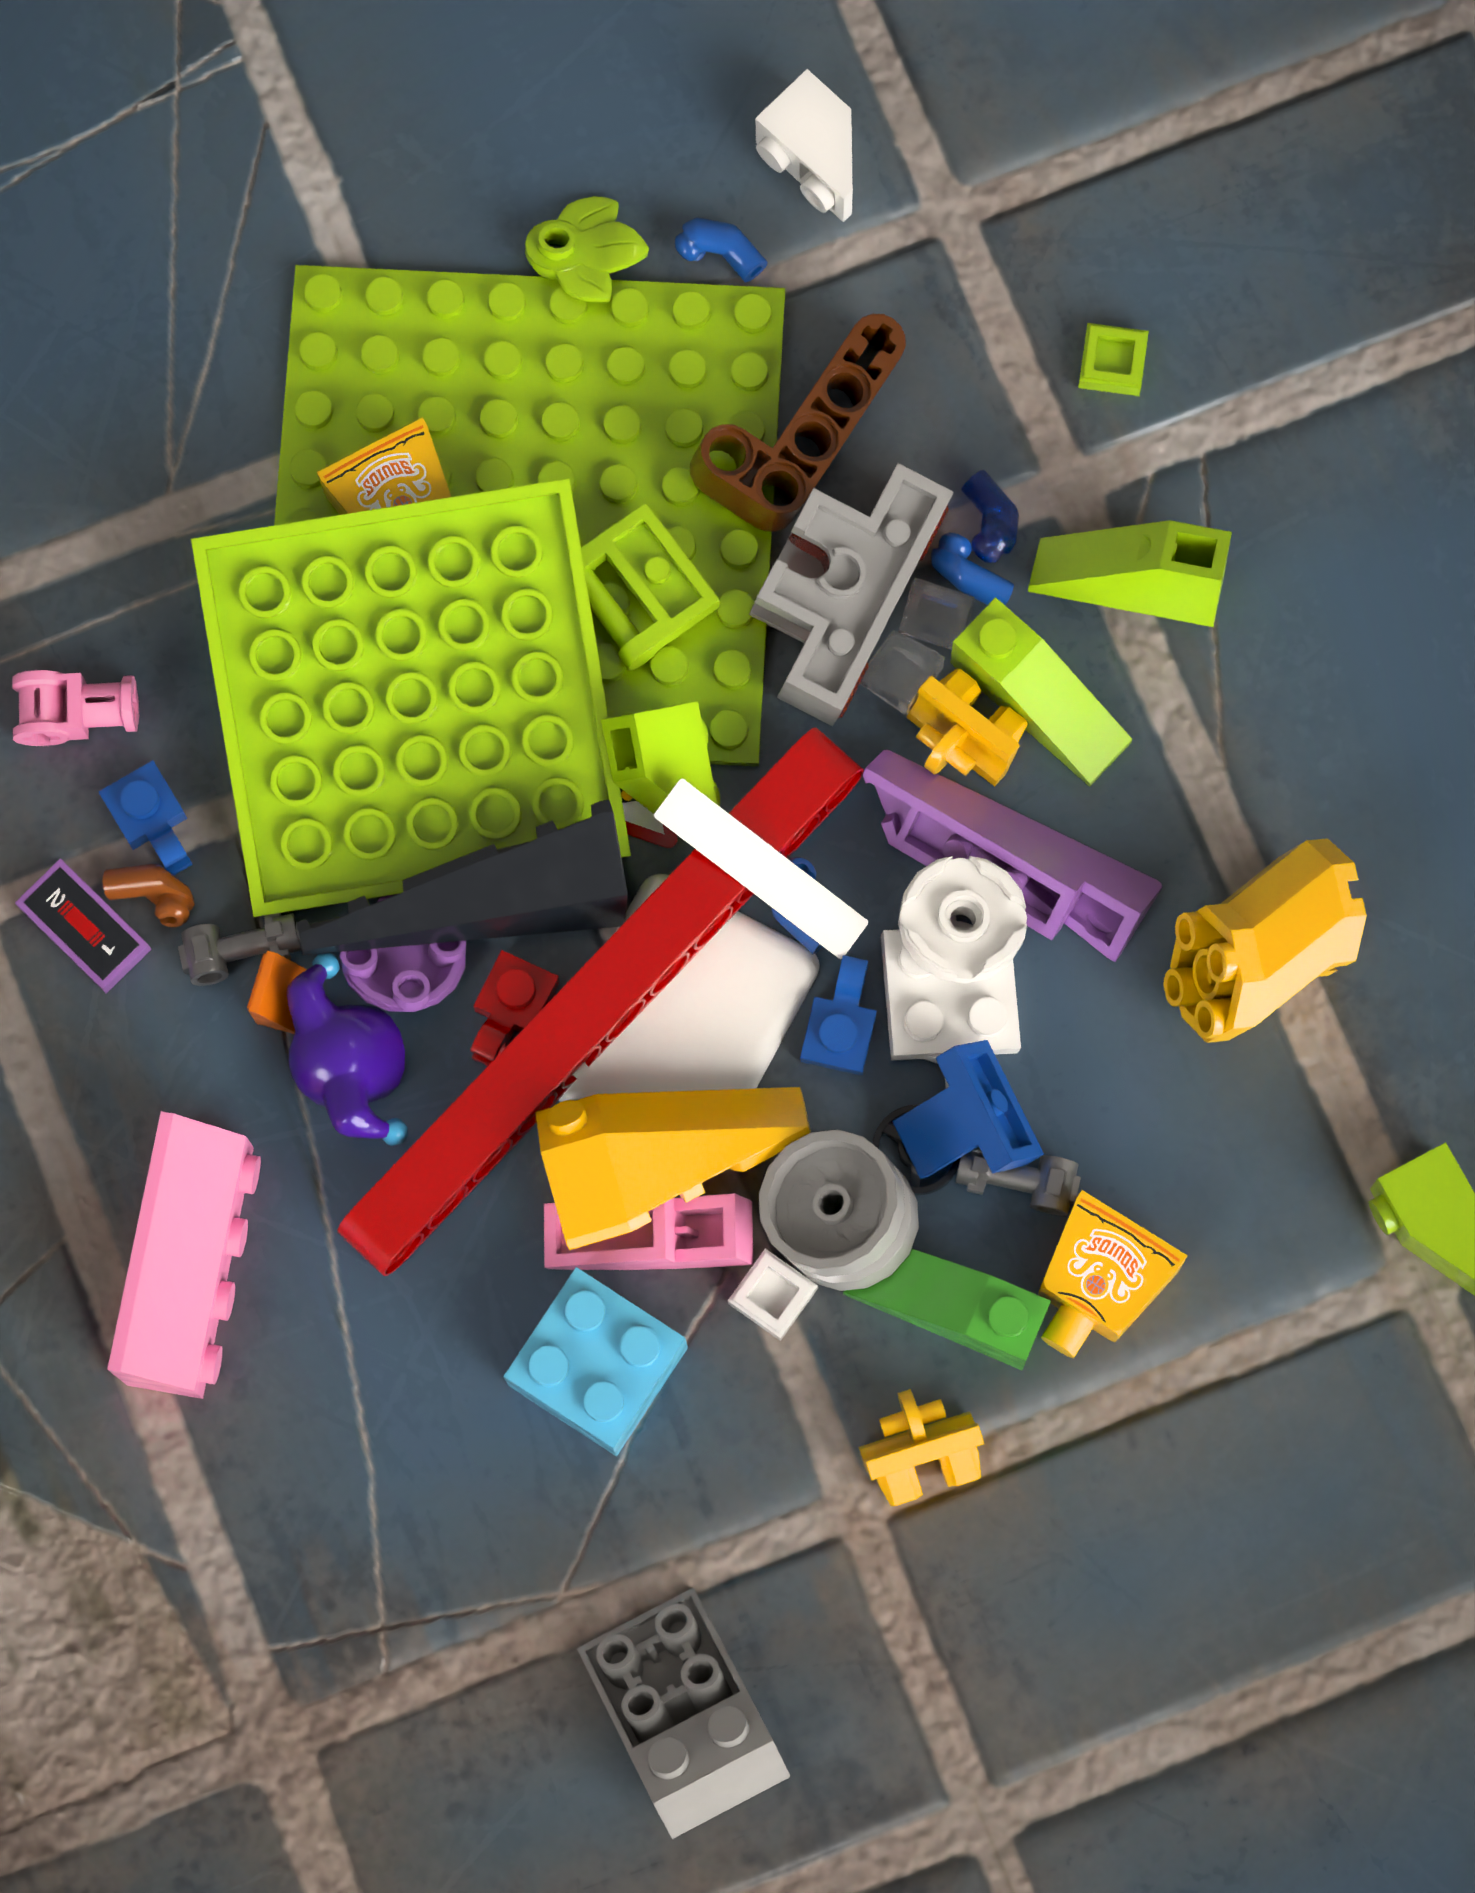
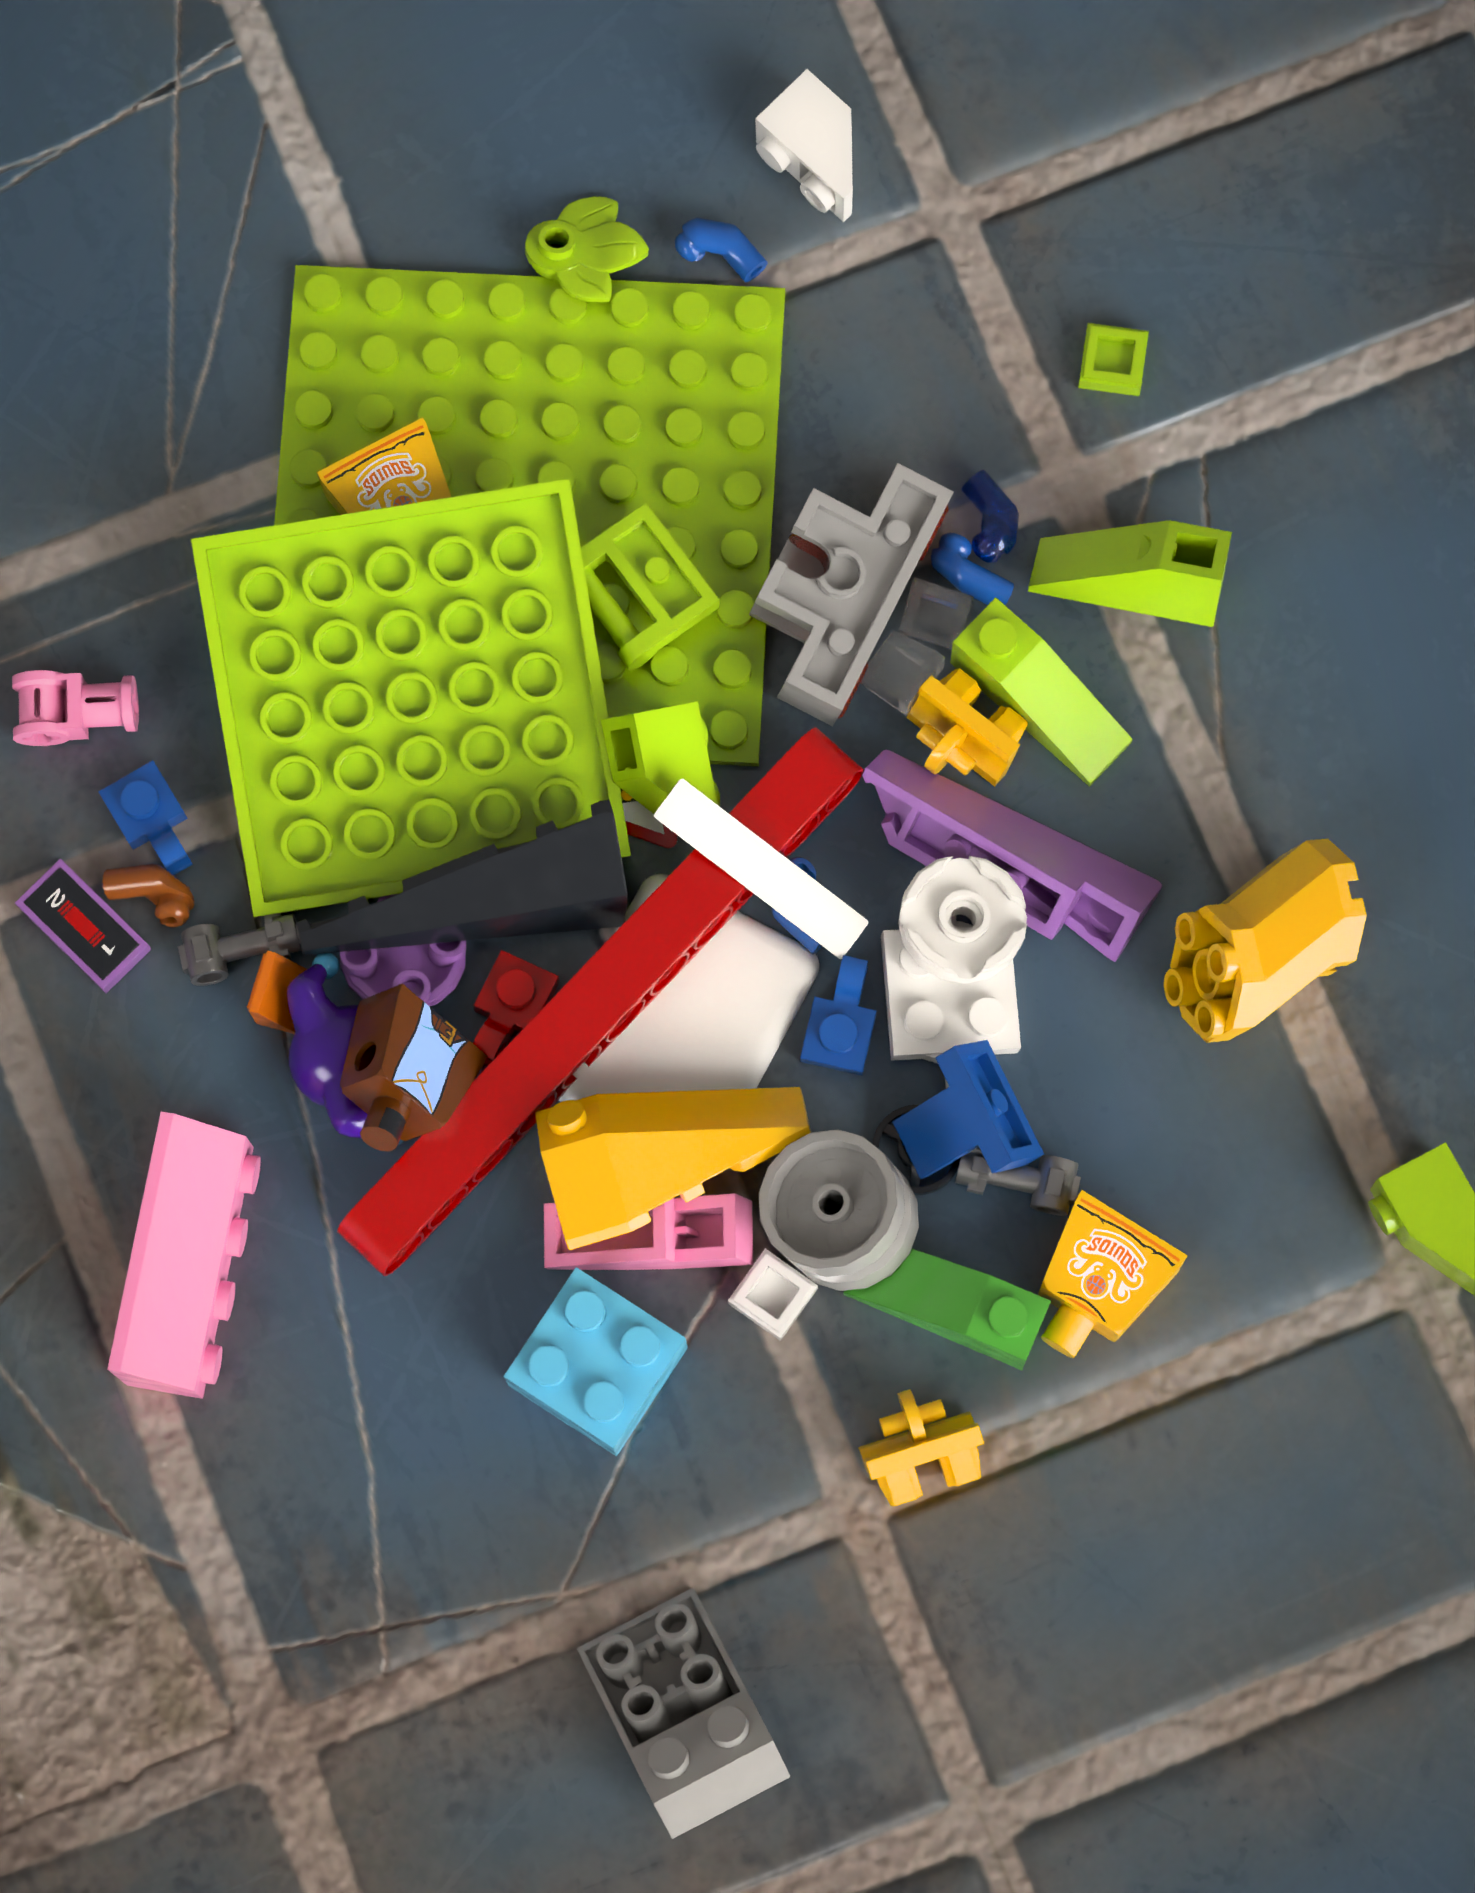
(405, 1067): none -> reddish brown torso
(815, 419): reddish brown beam -> none

